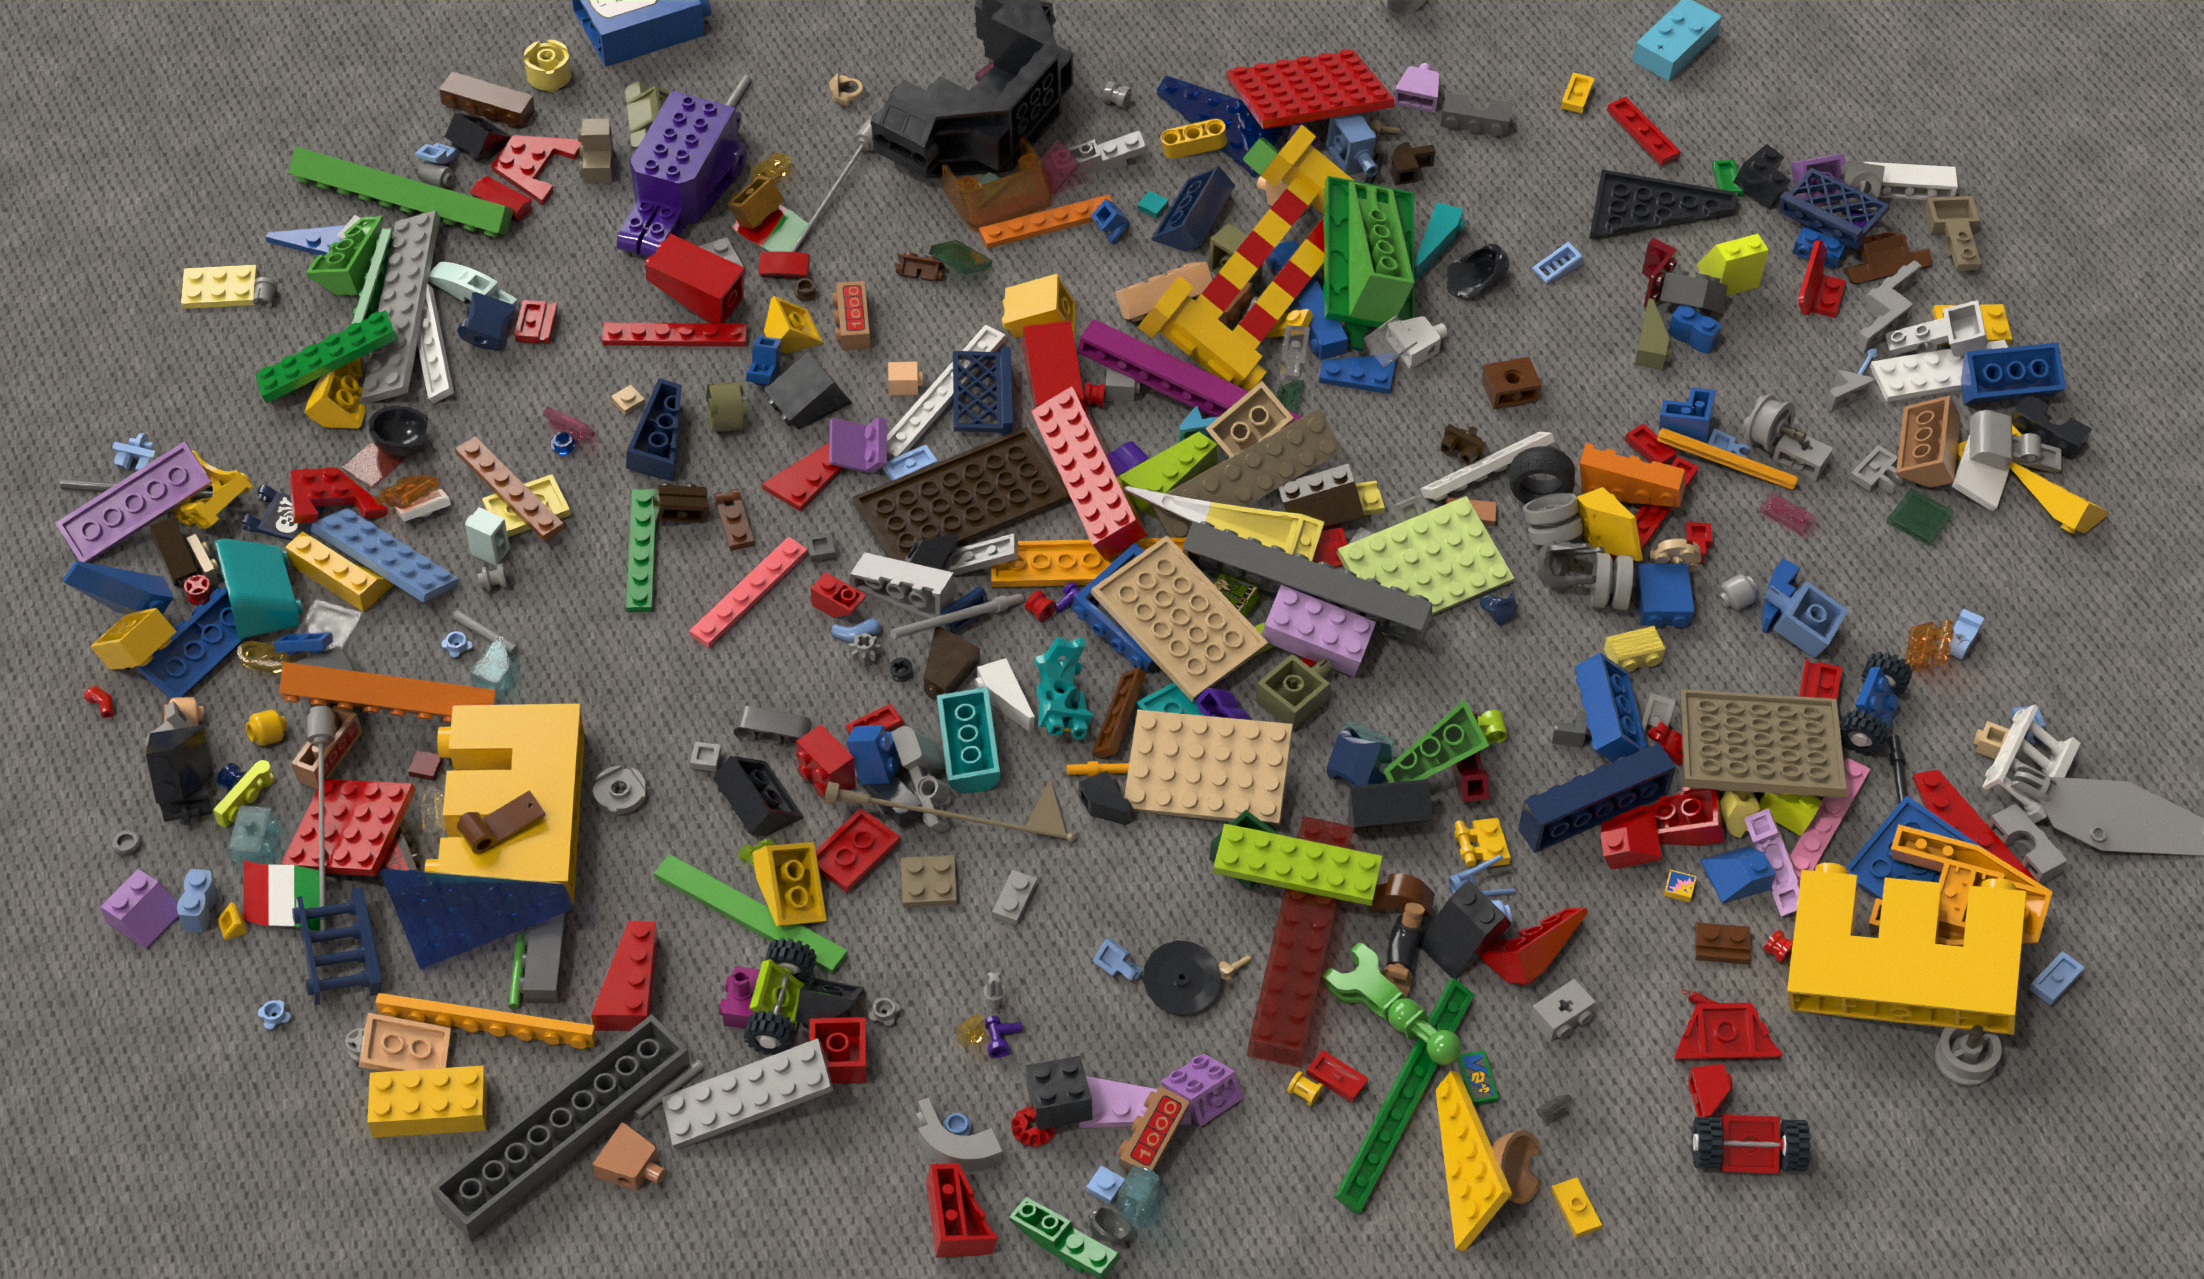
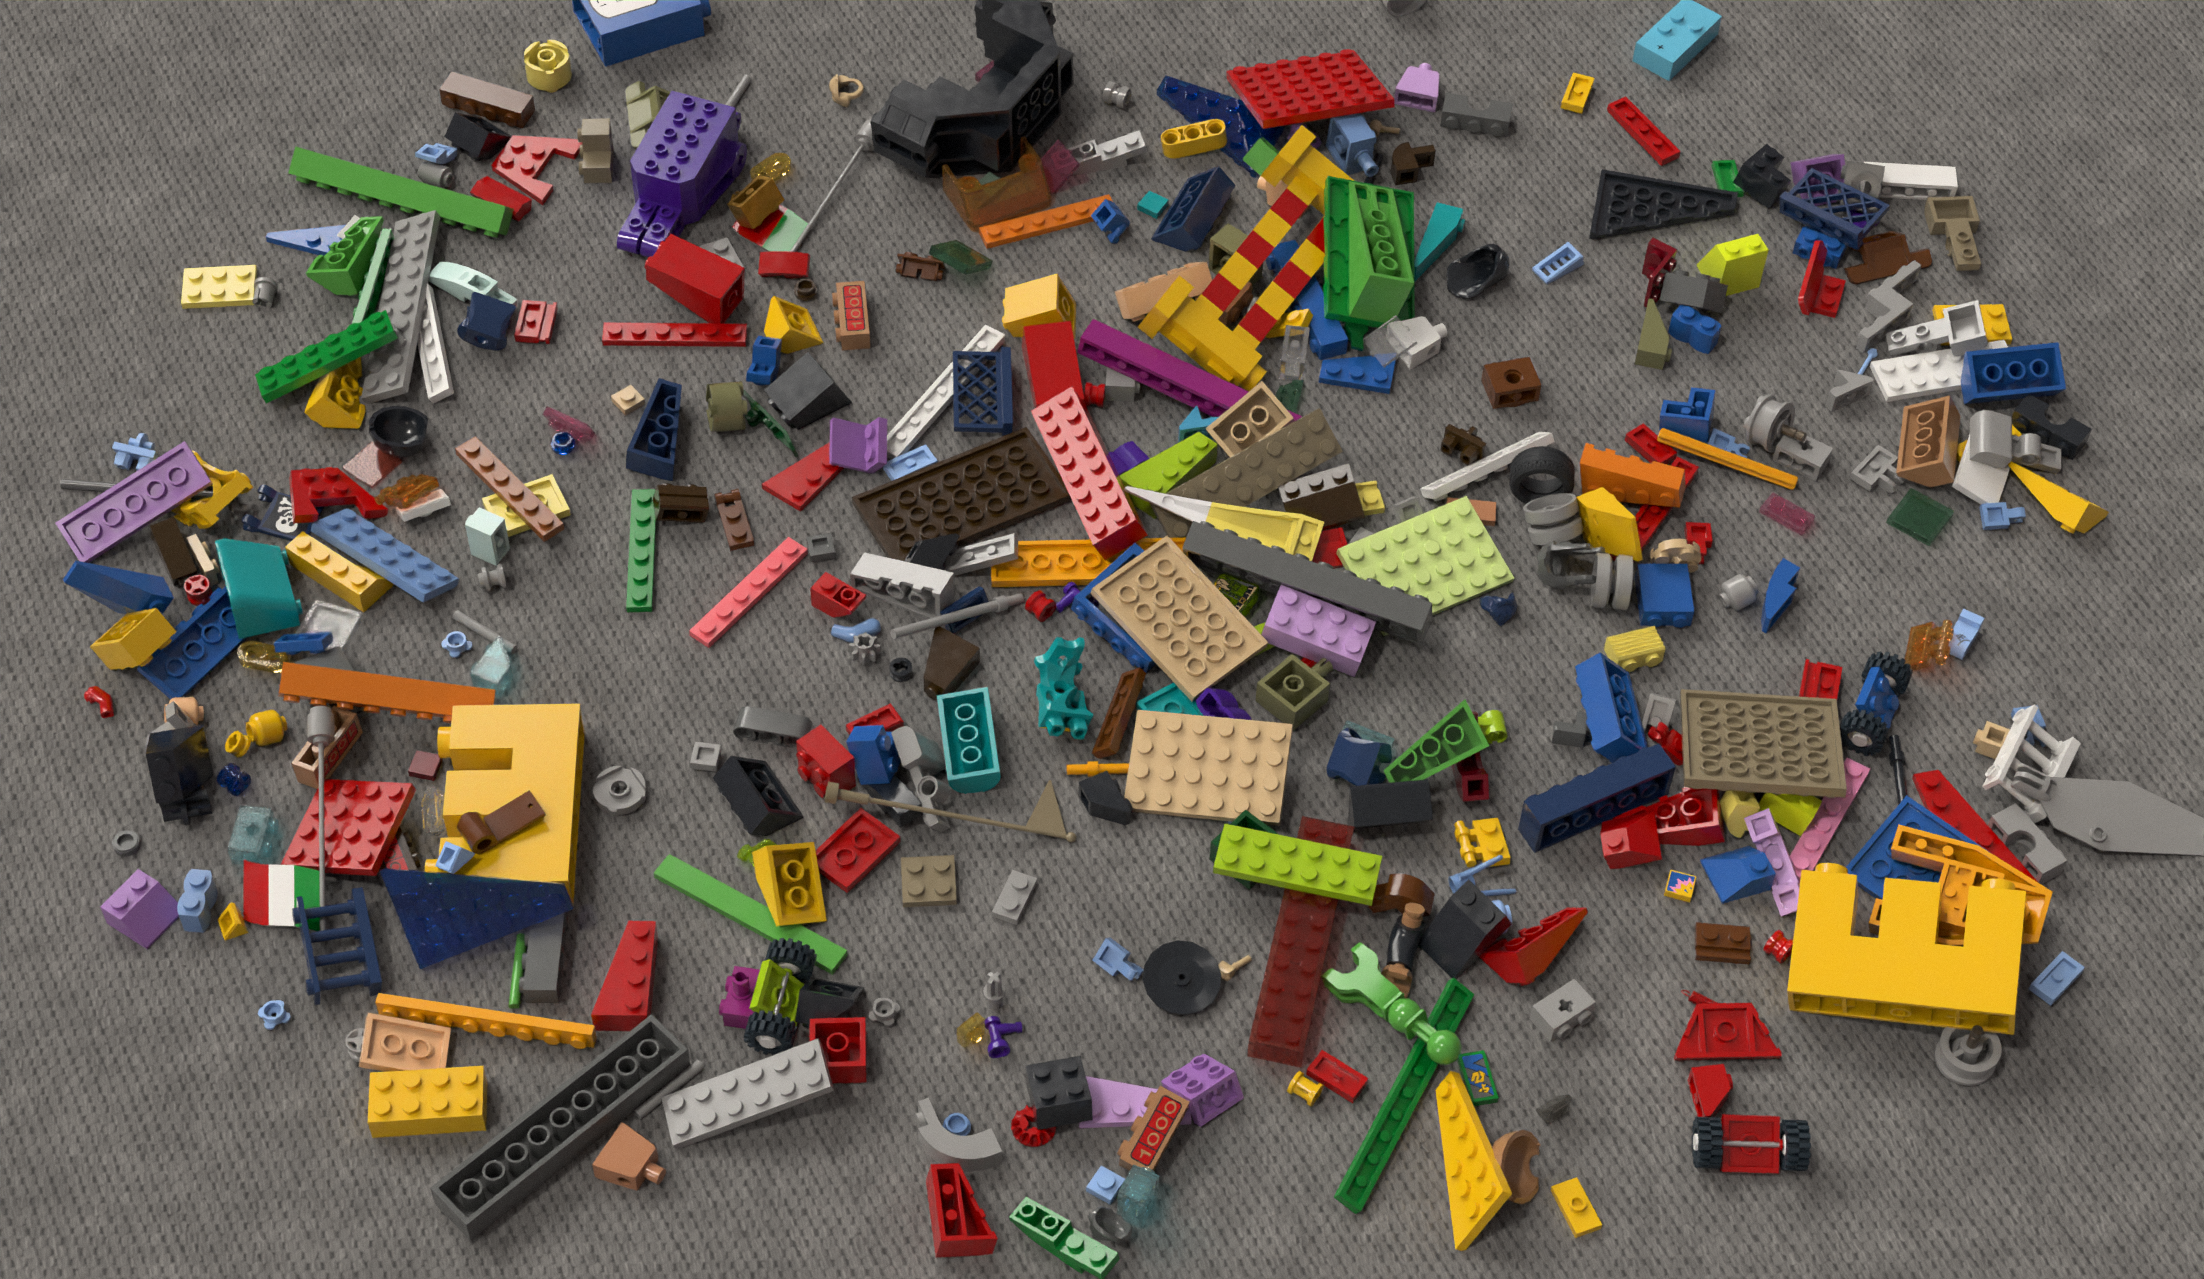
(237, 744): none -> yellow bush
(244, 792): neon yellow plate -> none
(453, 857): none -> light blue slope
(759, 414): none -> dark green piece
(904, 378): light nougat brick -> none
(1005, 692): white slope -> none
(1807, 617): medium blue brick -> none
(1998, 516): none -> medium blue plate

